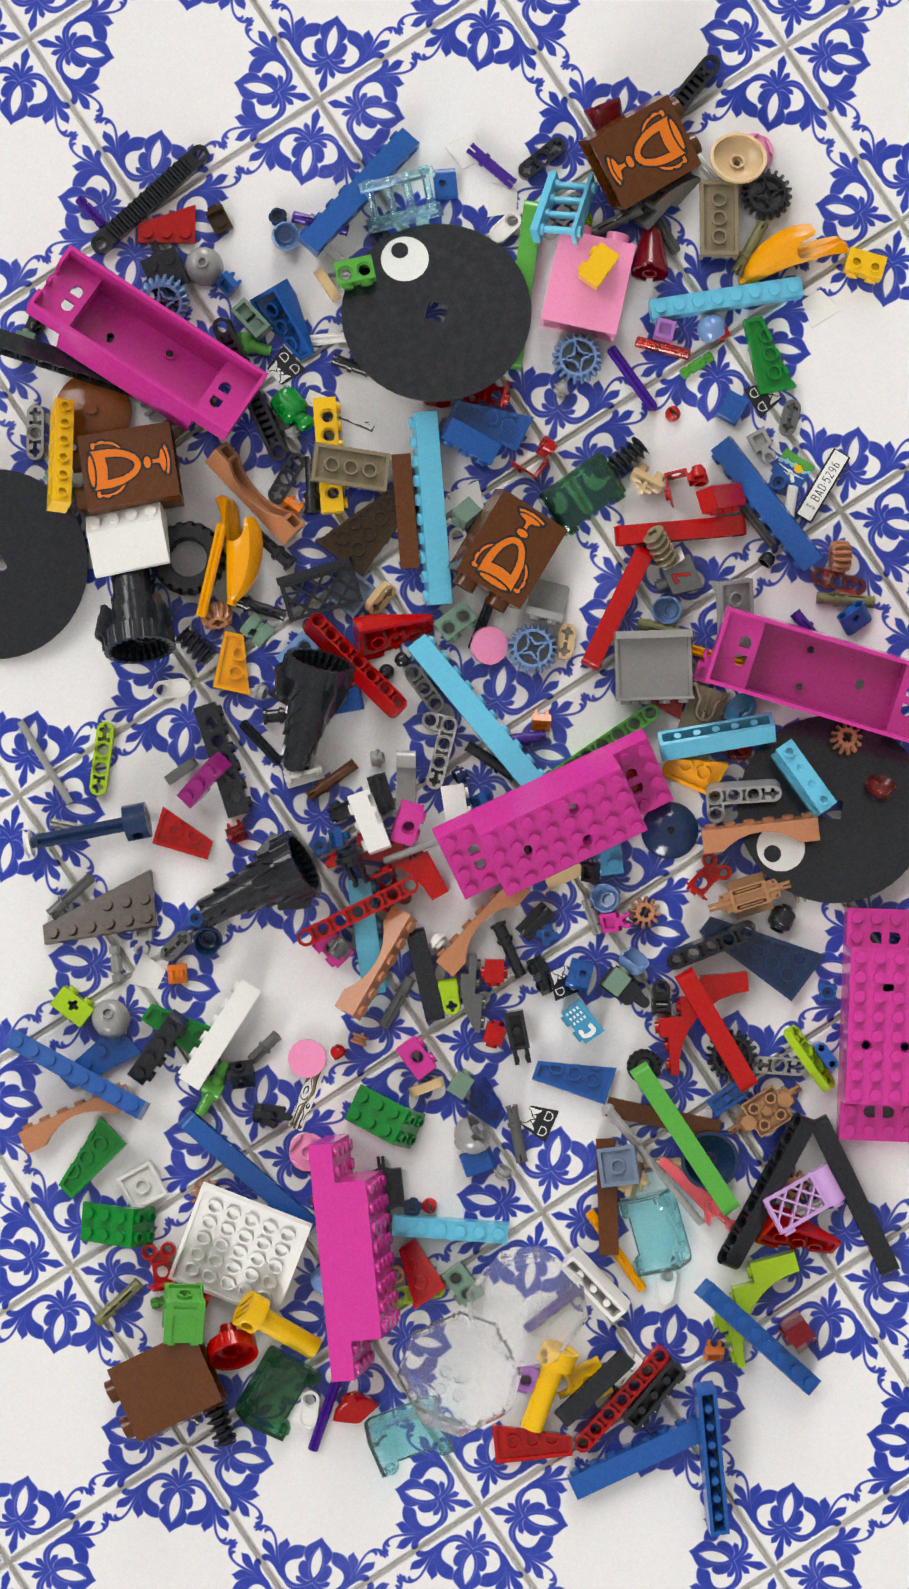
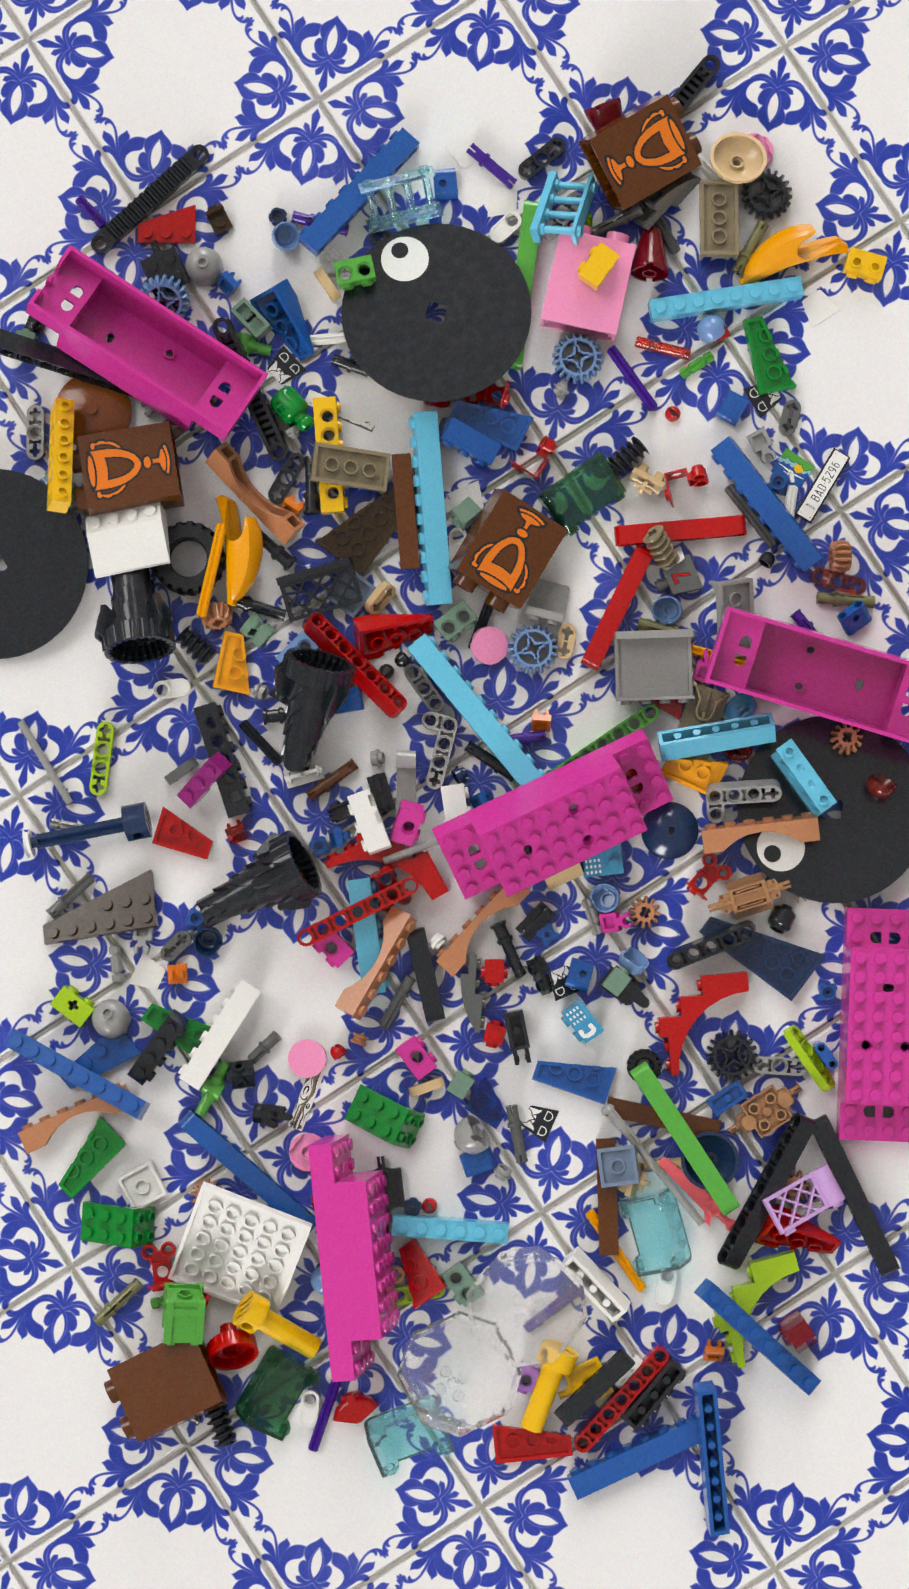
(339, 947): dark grey gear -> none
(349, 857): black piece -> none
(449, 992): lime piece -> none
(590, 872): black tile -> none
(661, 999): black piece -> none
(664, 330): medium lavender brick -> none
(716, 1029): red beam -> none
(721, 499): red wedge -> none

